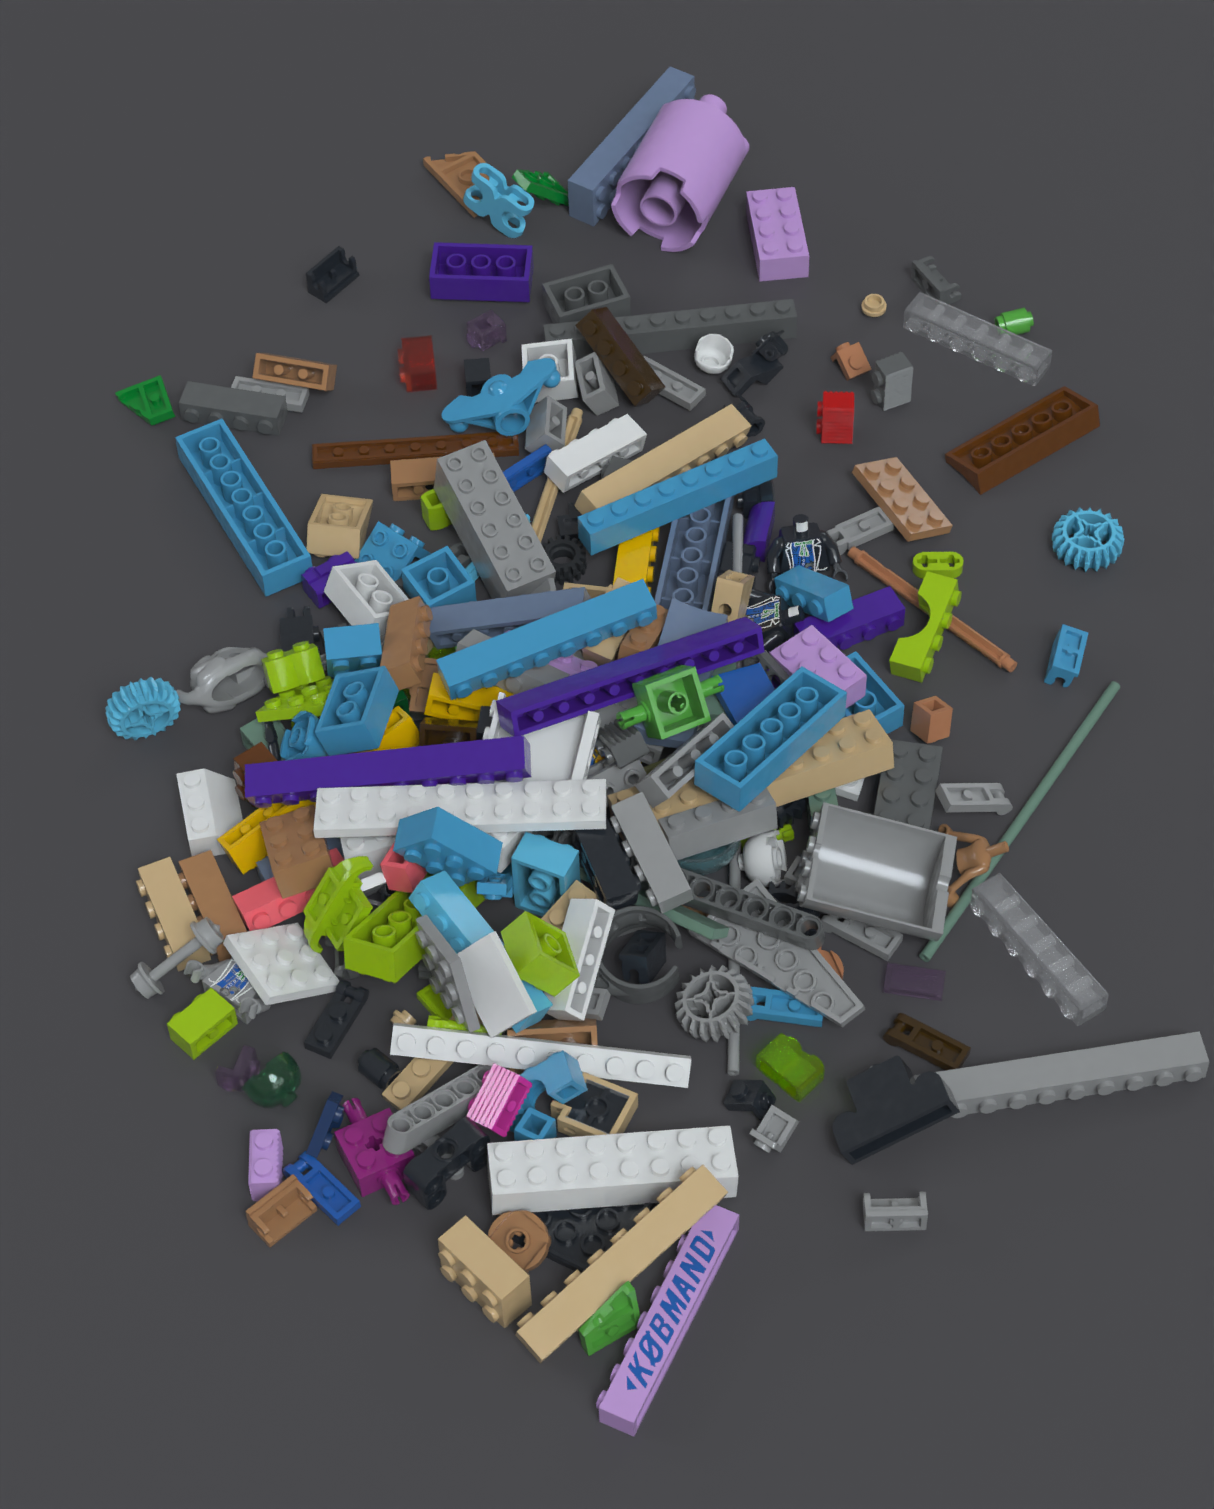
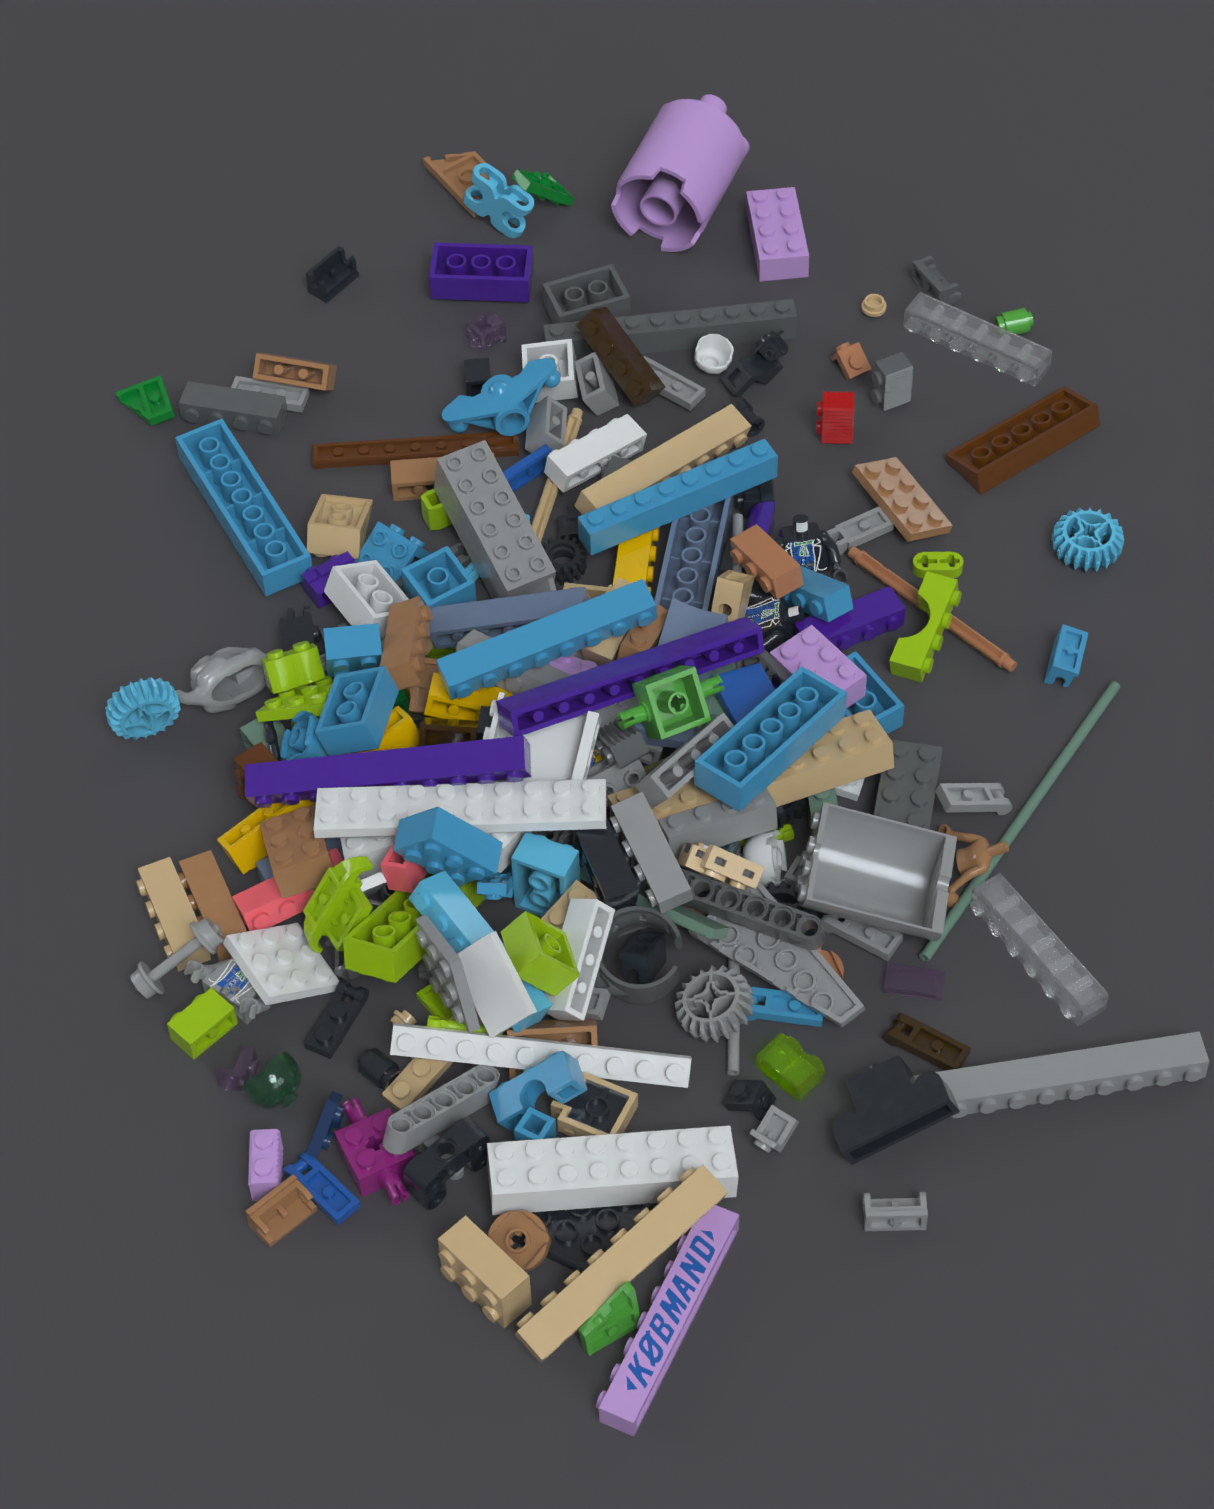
(208, 808): white slope -> none
(418, 363): clear red brick -> none
(498, 1099): brick -> none
(596, 180): sand blue brick -> none
(720, 865): none -> tan piece
(766, 561): none -> nougat brick
(931, 719): nougat brick -> none

